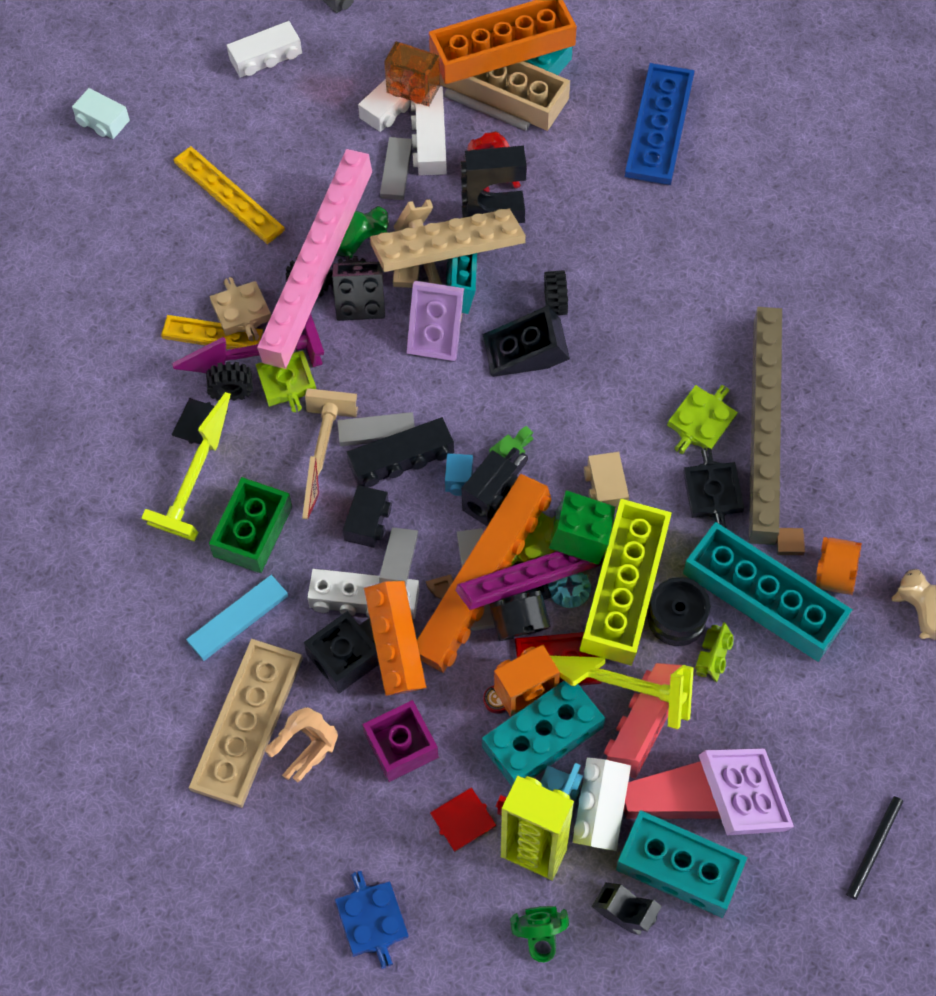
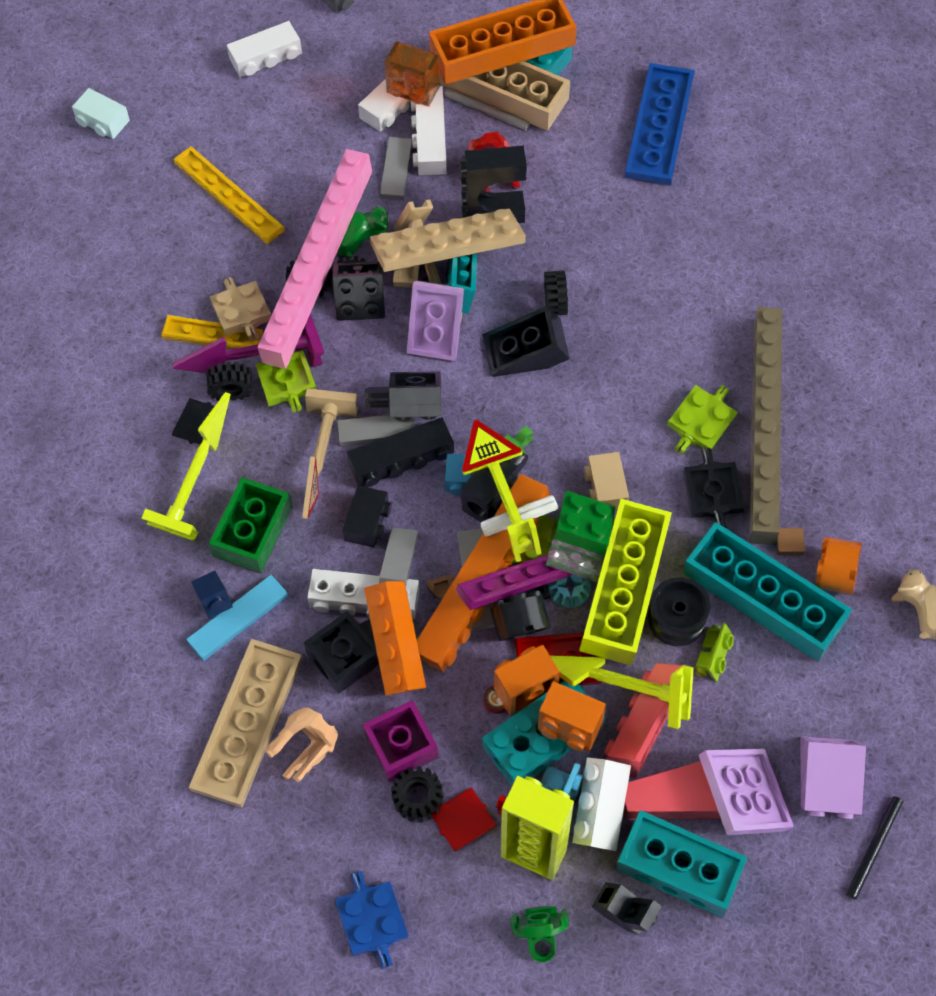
(212, 594): none -> dark blue brick
(408, 395): none -> black brick
(421, 809): none -> black tyre
(487, 450): none -> neon yellow piece
(526, 511): none -> white axle
(570, 717): none -> orange brick
(574, 560): none -> clear plate
(832, 776): none -> lavender slope

